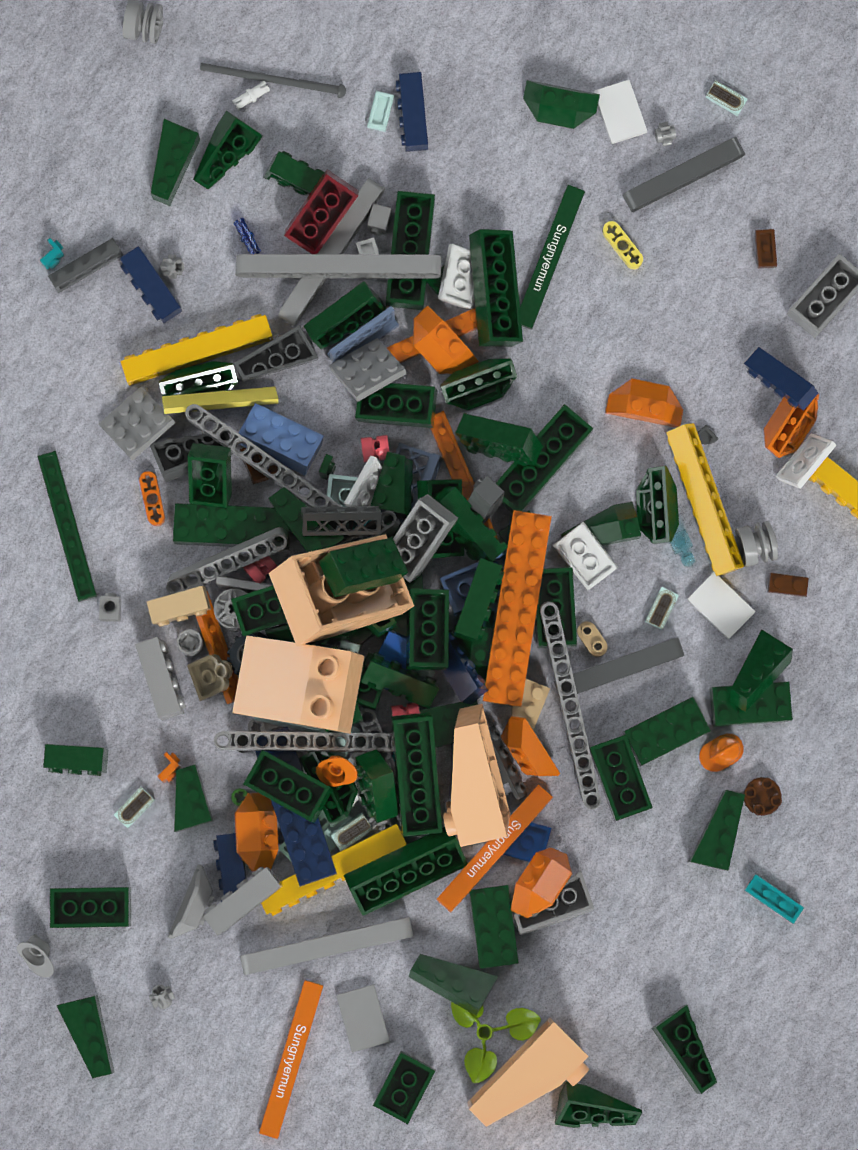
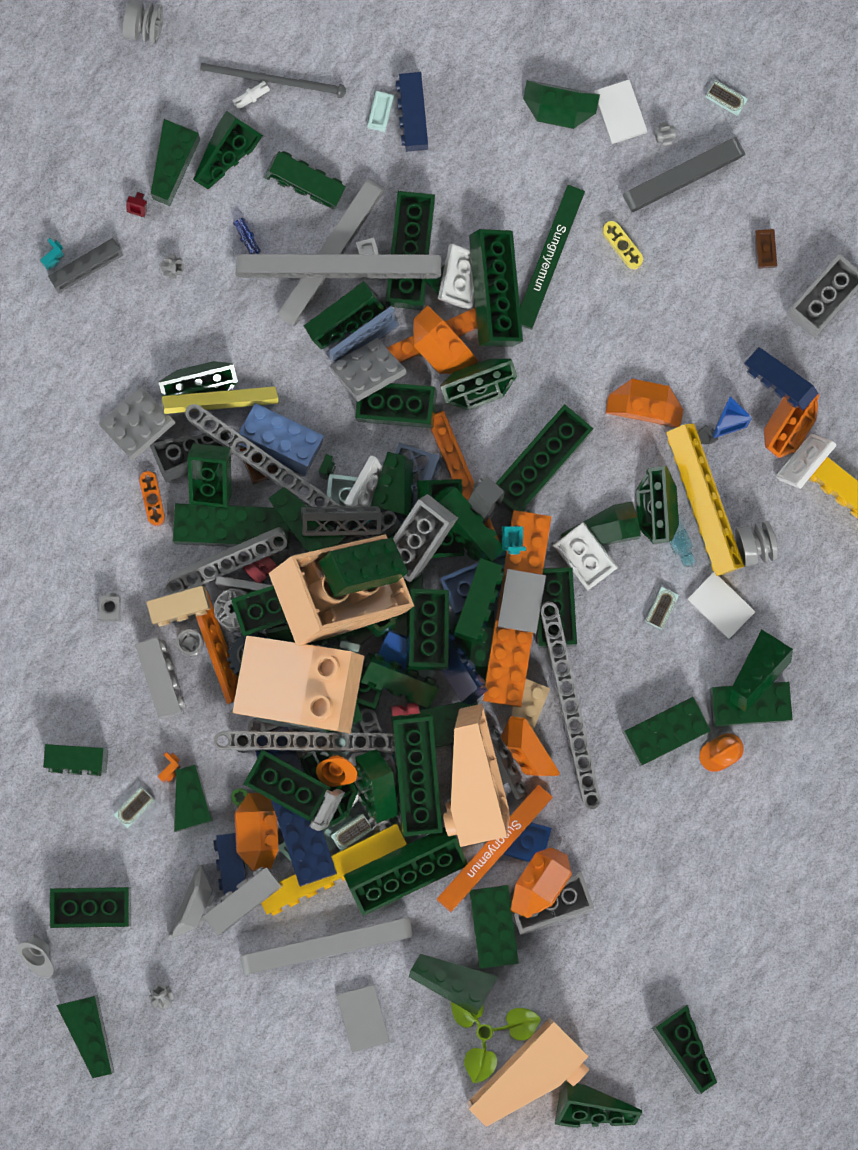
(67, 526): dark green tile -> none
(137, 205): none -> dark red tile
(151, 285): dark blue brick -> none
(197, 349): yellow brick -> none
(210, 676): dark tan plate -> none
(278, 355): dark grey wedge -> none
(291, 1059): orange tile -> none
(321, 212): dark red brick -> none
(327, 809): none -> light grey plate
(369, 445): coral wheel -> none
(379, 219): light grey brick -> none
(404, 1087): dark green brick -> none
(499, 439): dark green brick -> none
(512, 539): none -> teal bracket
(521, 601): none -> light grey tile
(591, 639): tan plate -> none
(620, 778): dark green brick -> none
(625, 666): dark grey beam -> none
(719, 835): dark green wedge -> none
(731, 419): none -> blue slope
(762, 796): reddish brown dish -> none
(774, 899): teal plate -> none
(788, 585): reddish brown plate -> none

